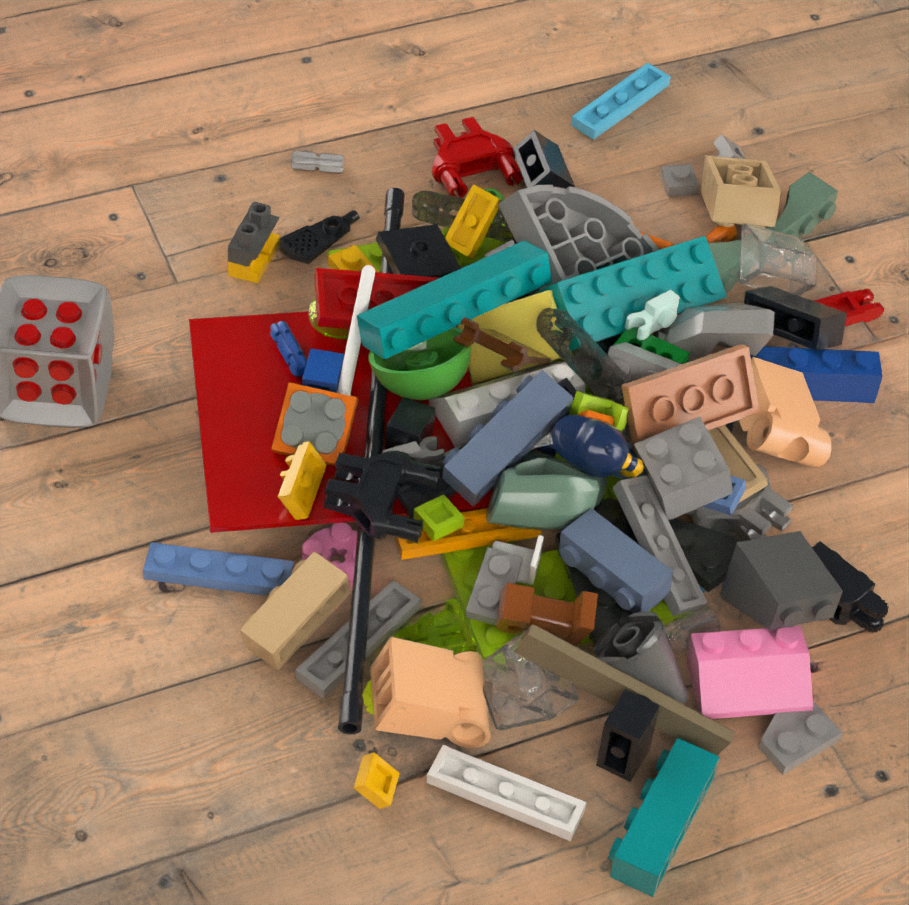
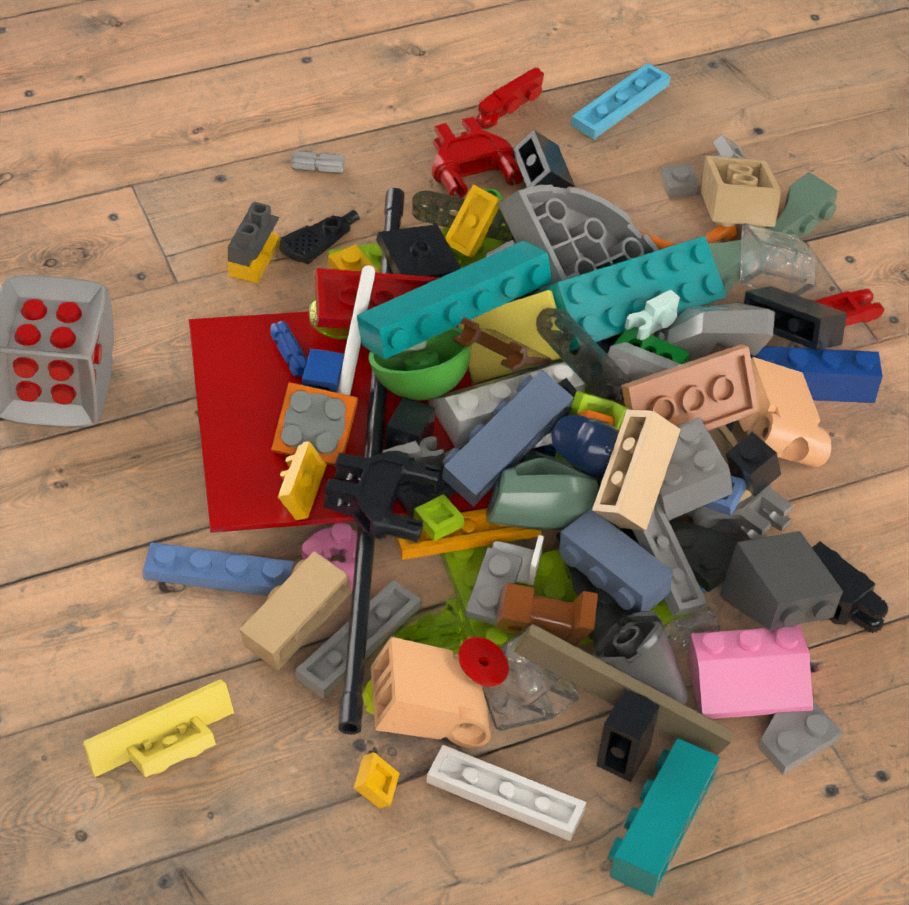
(163, 734): none -> light yellow bracket
(483, 661): none -> red piece
(510, 97): none -> red hinge
(636, 469): none -> tan brick
(754, 463): none -> black brick

